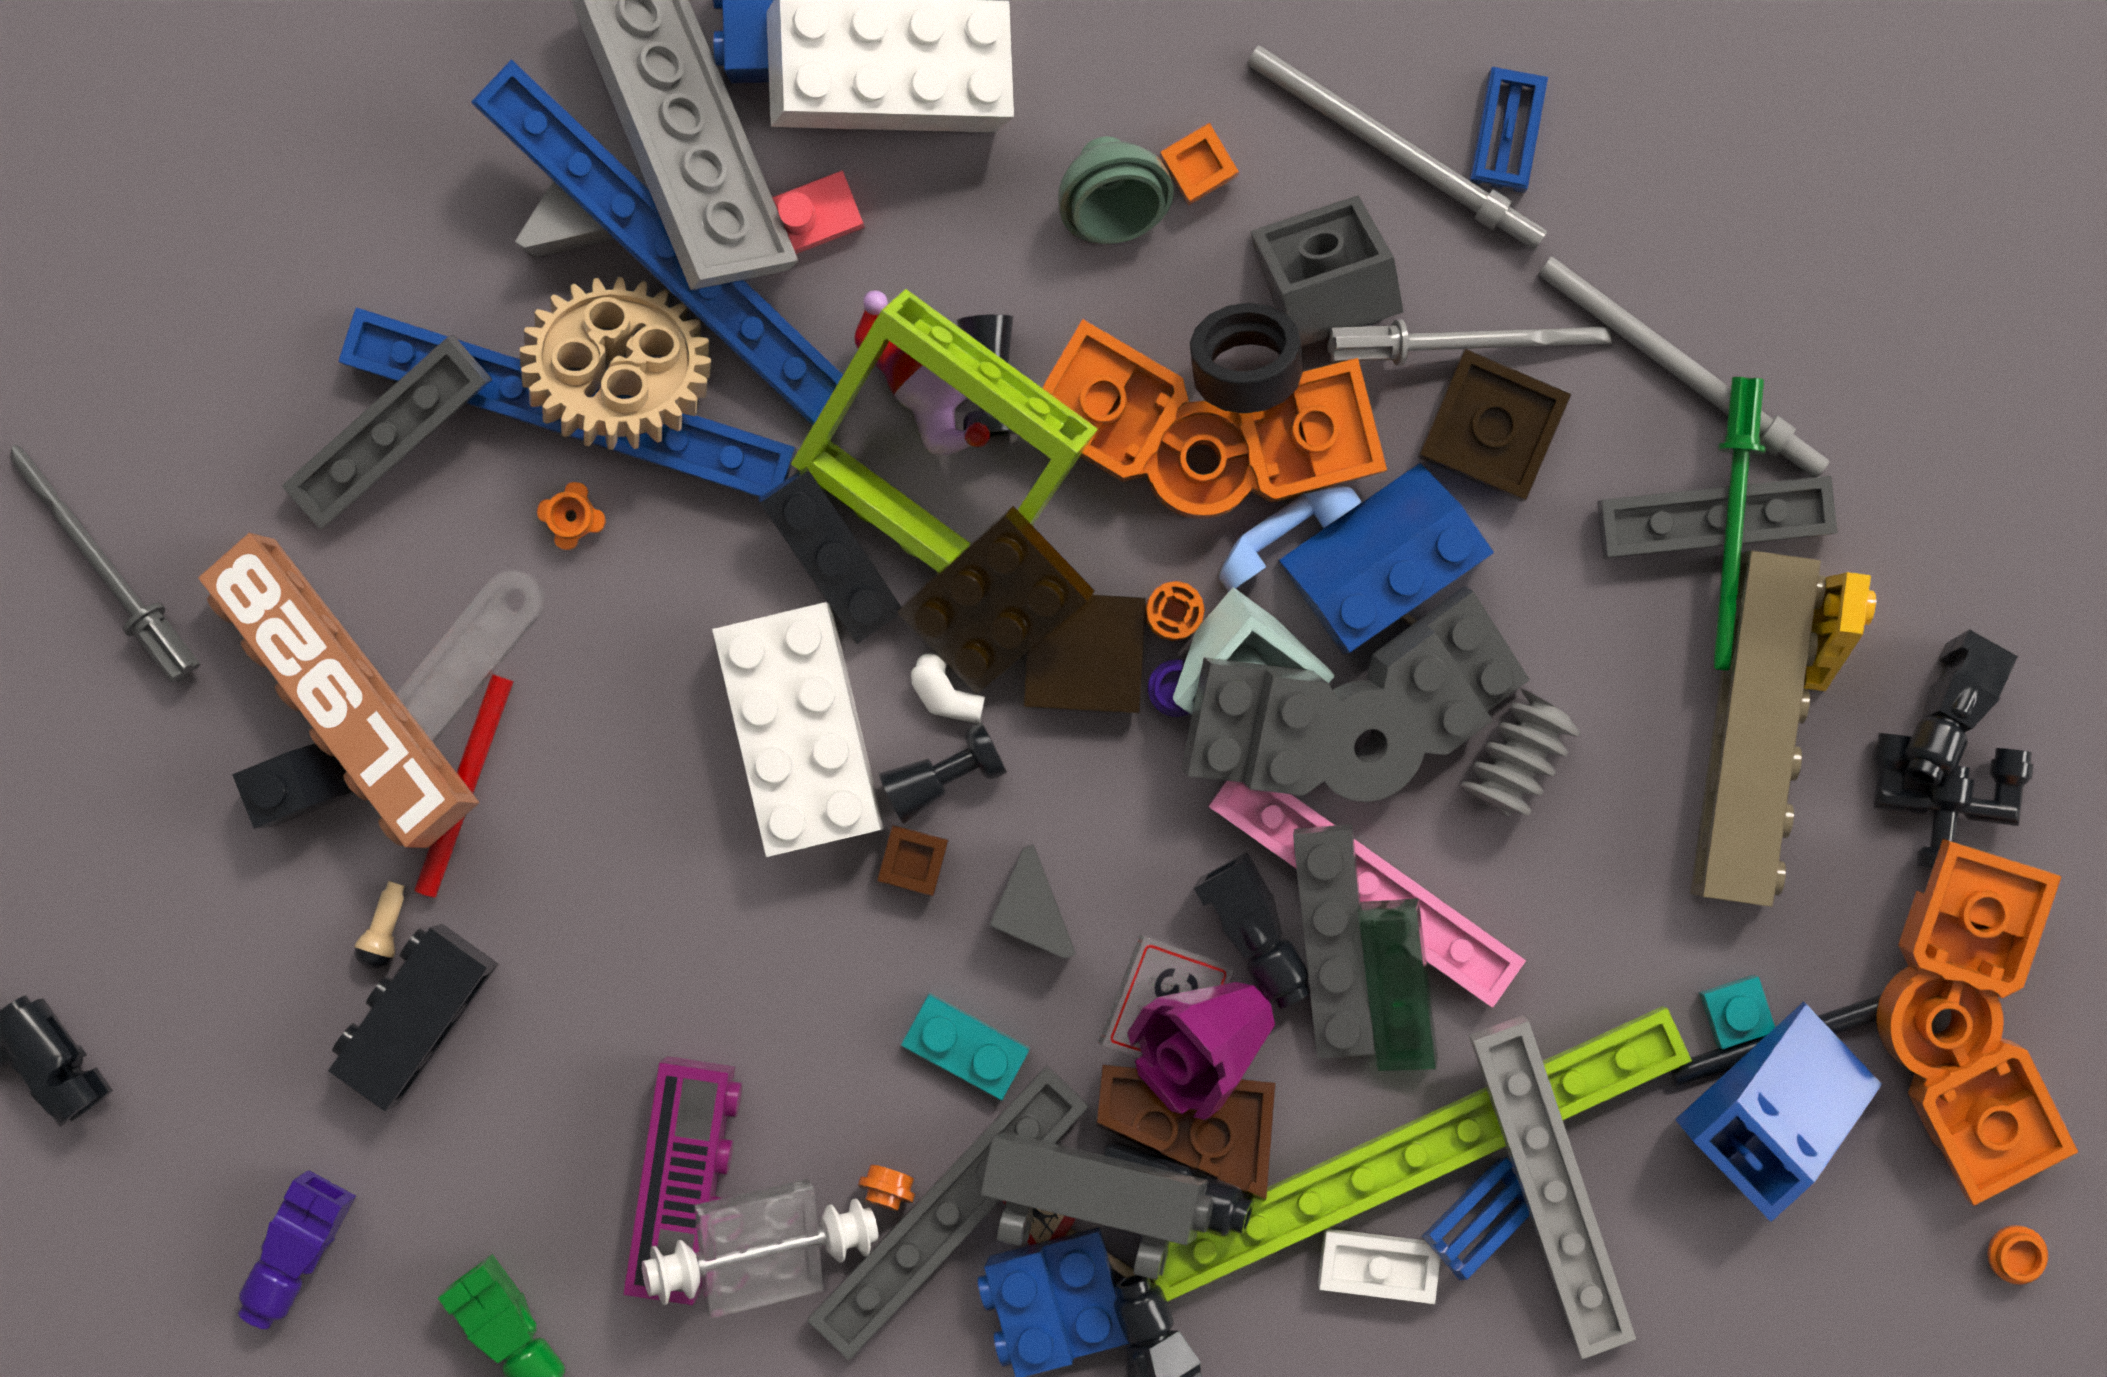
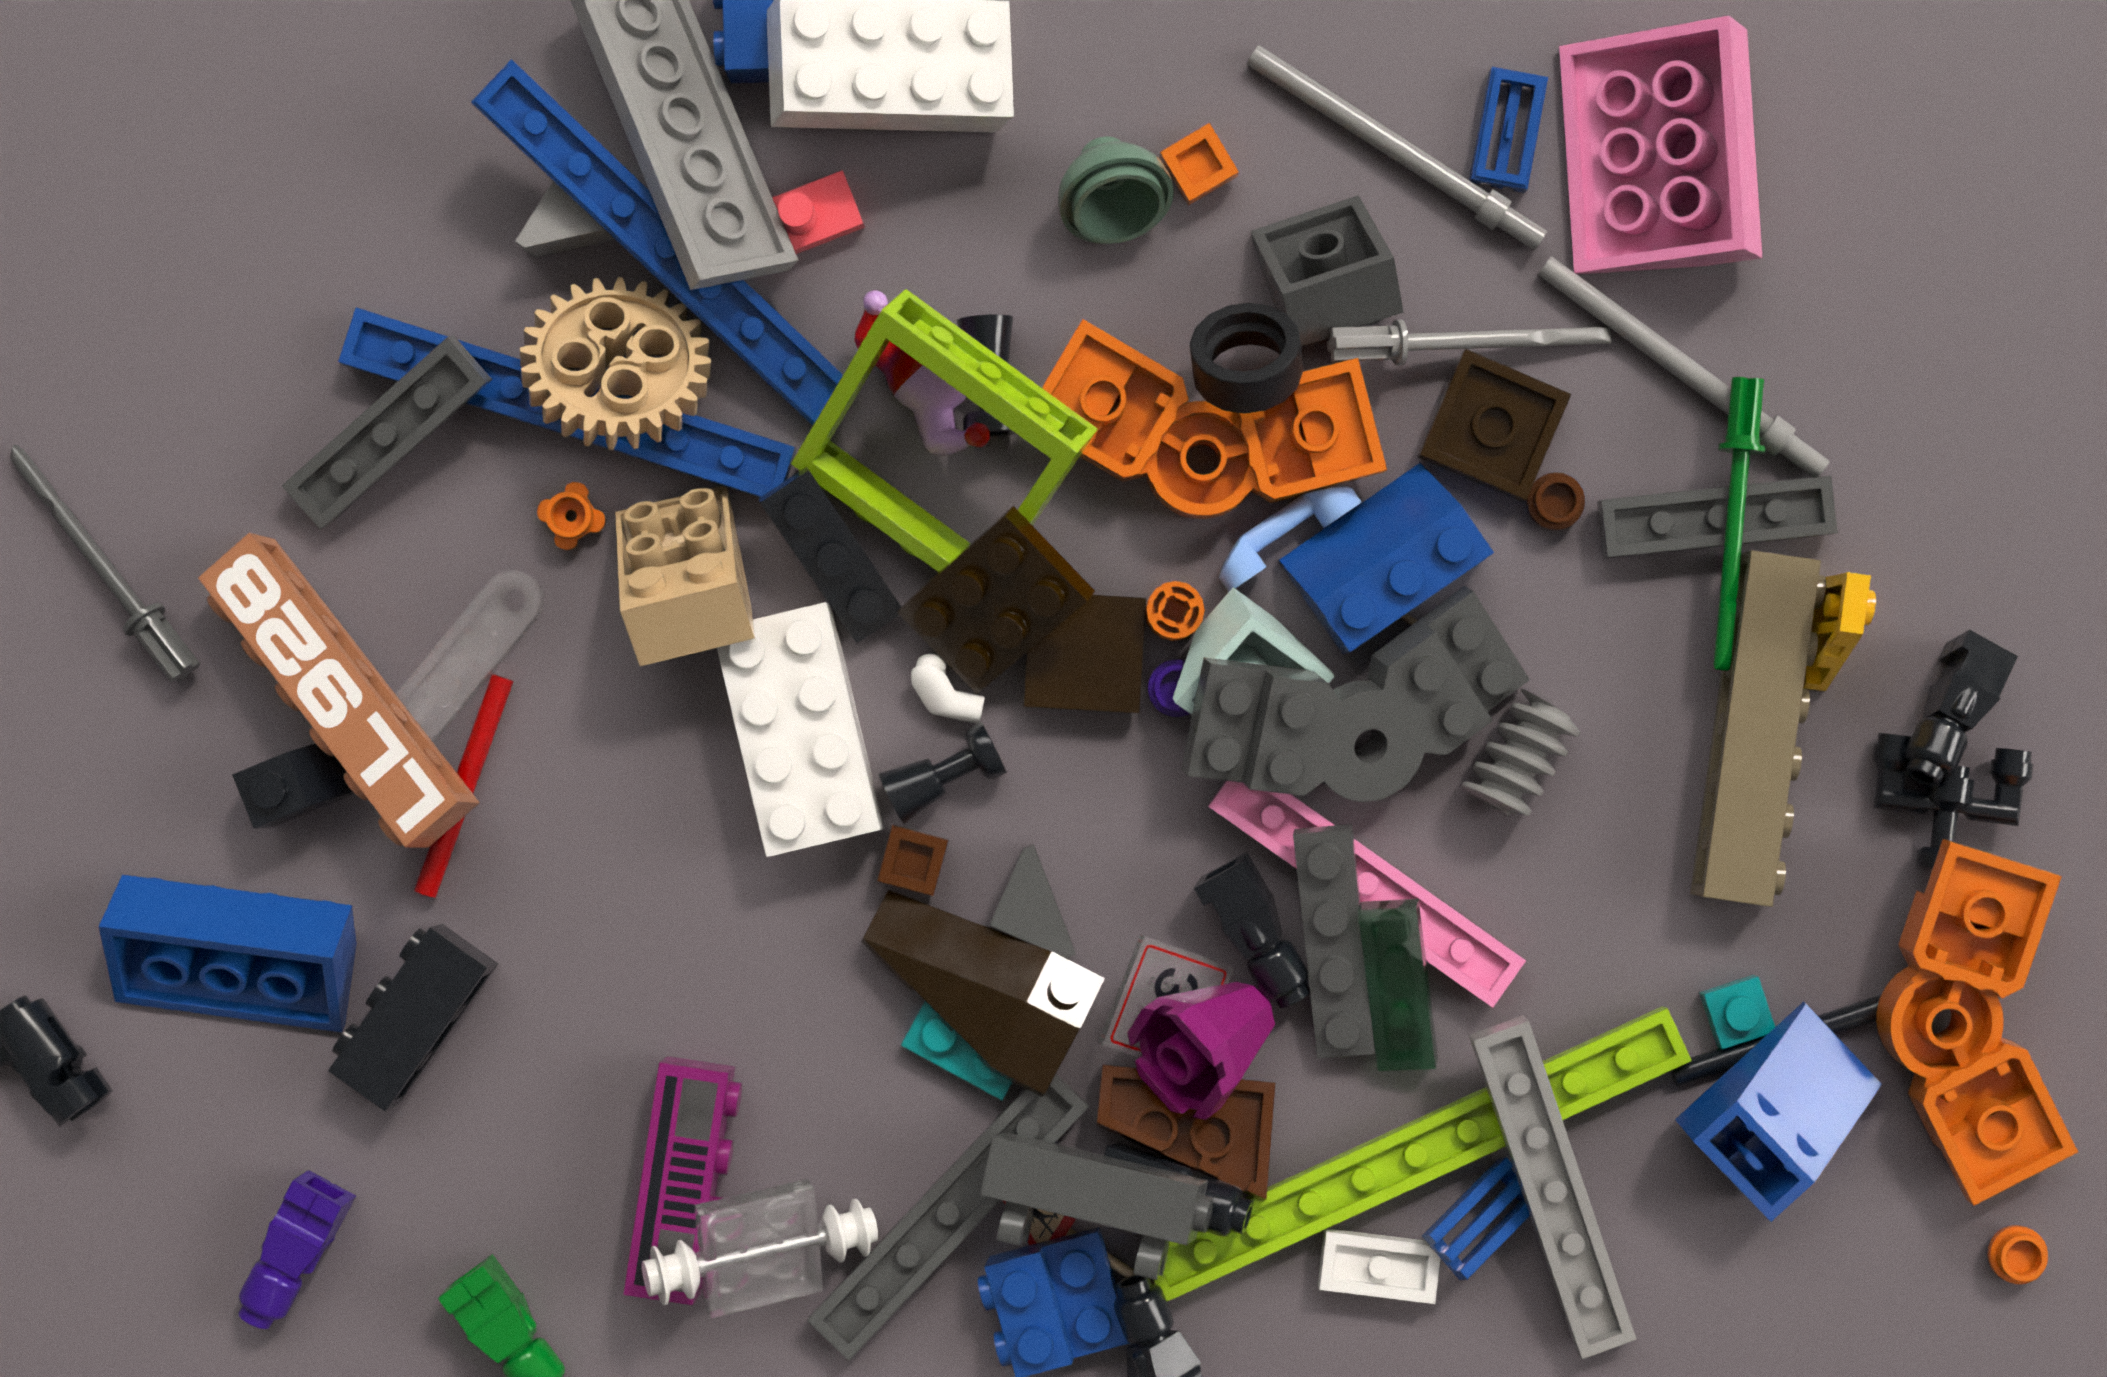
(229, 952): none -> blue slope
(376, 946): tan piece -> none
(682, 576): none -> tan slope
(887, 1187): orange plate -> none
(996, 991): none -> dark brown wedge
(1555, 501): none -> reddish brown plate
(1661, 148): none -> bright pink slope

